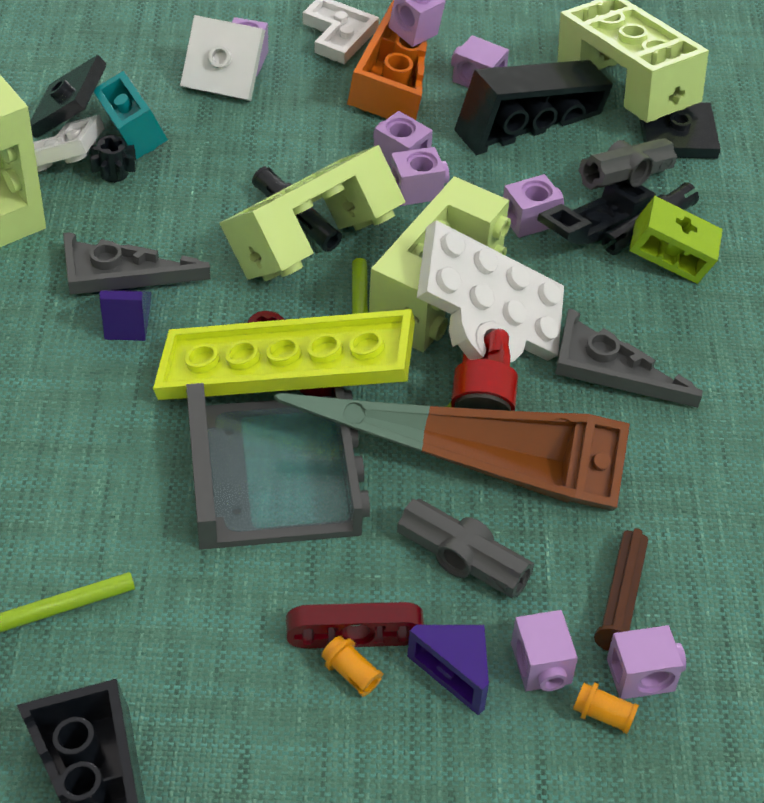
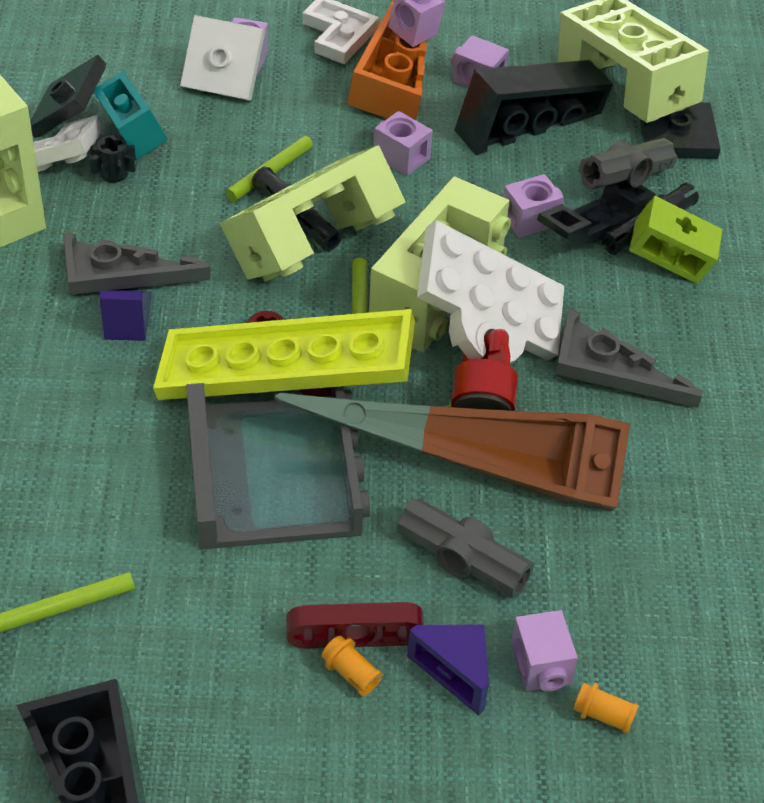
(276, 163): none -> lime bar
(419, 174): lavender brick -> none
(623, 587): reddish brown axle -> none
(645, 662): lavender brick -> none

